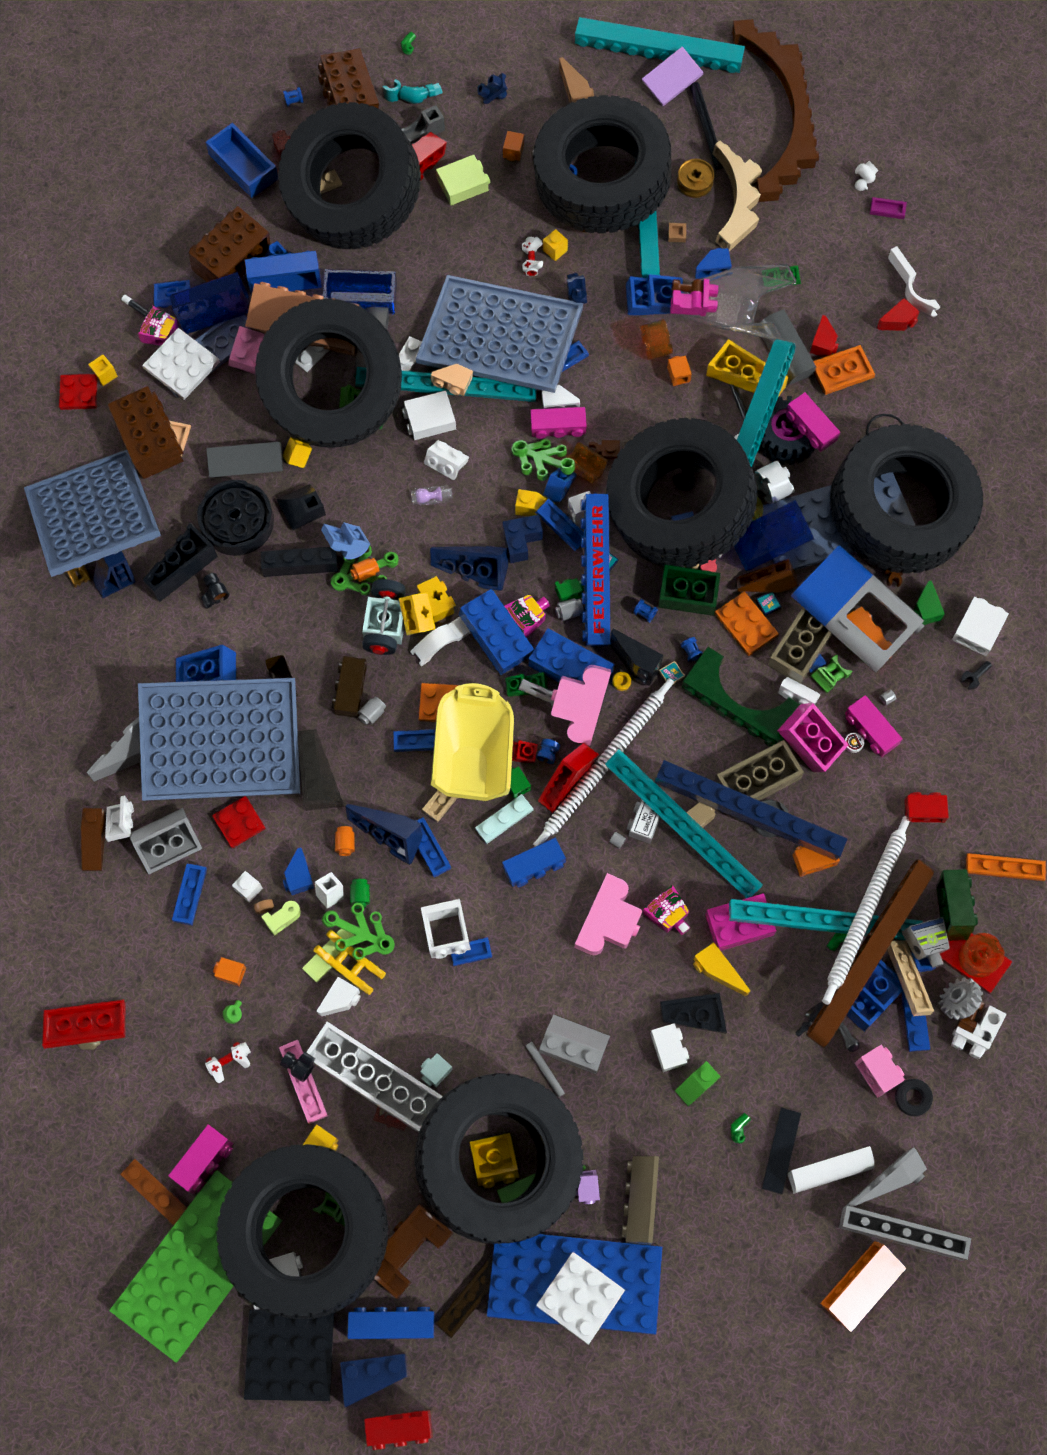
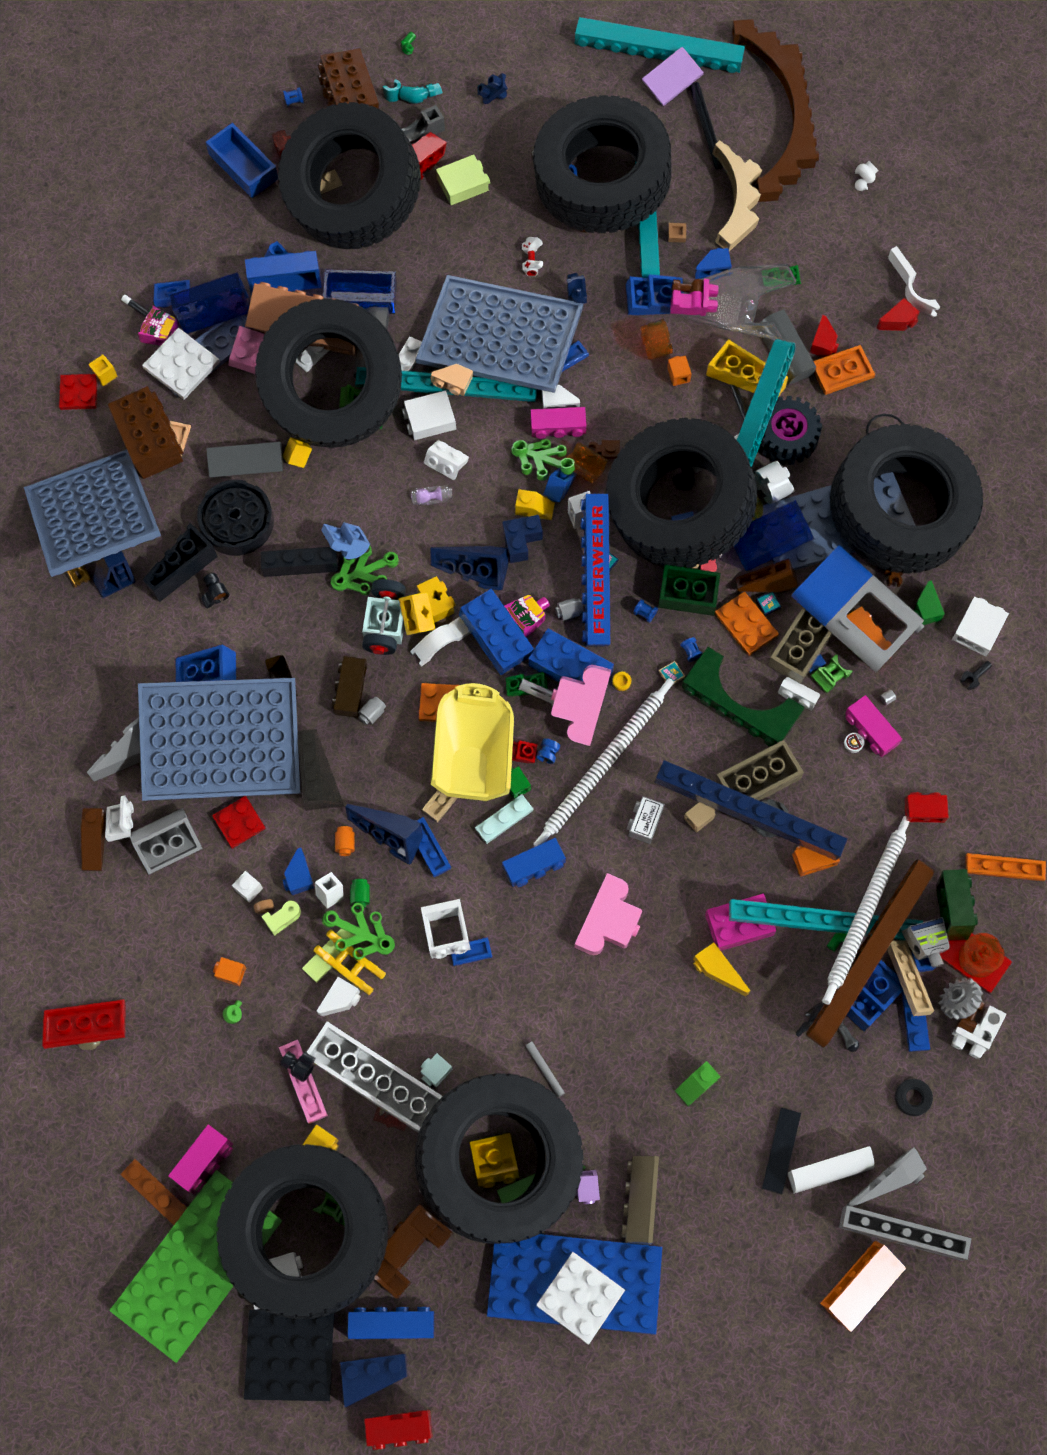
(189, 894): blue plate -> none
(228, 246): reddish brown brick -> none
(238, 1052): white piece -> none
(301, 506): black slope -> none
(364, 569): orange brick -> none
(414, 740): blue plate -> none
(467, 1300): dark brown tile -> none
(513, 146): orange brick -> none
(555, 245): yellow brick -> none
(560, 524): blue plate -> none
(567, 775): red arch -> none
(569, 589): green brick -> none
(574, 1044): light grey slope -> none
(575, 84): medium nougat slope -> none
(617, 840): light grey piece -> none
(638, 658): black slope -> none
(668, 911): torso -> none
(669, 1047): white brick -> none
(683, 824): teal plate -> none
(695, 178): pearl gold wheel -> none
(696, 1012): black wing -> none
(737, 1131): green arm -> none
(812, 422): dark pink brick -> none
(813, 737): dark pink brick -> none
(880, 1070): bright pink brick -> none
(888, 208): magenta tile -> none

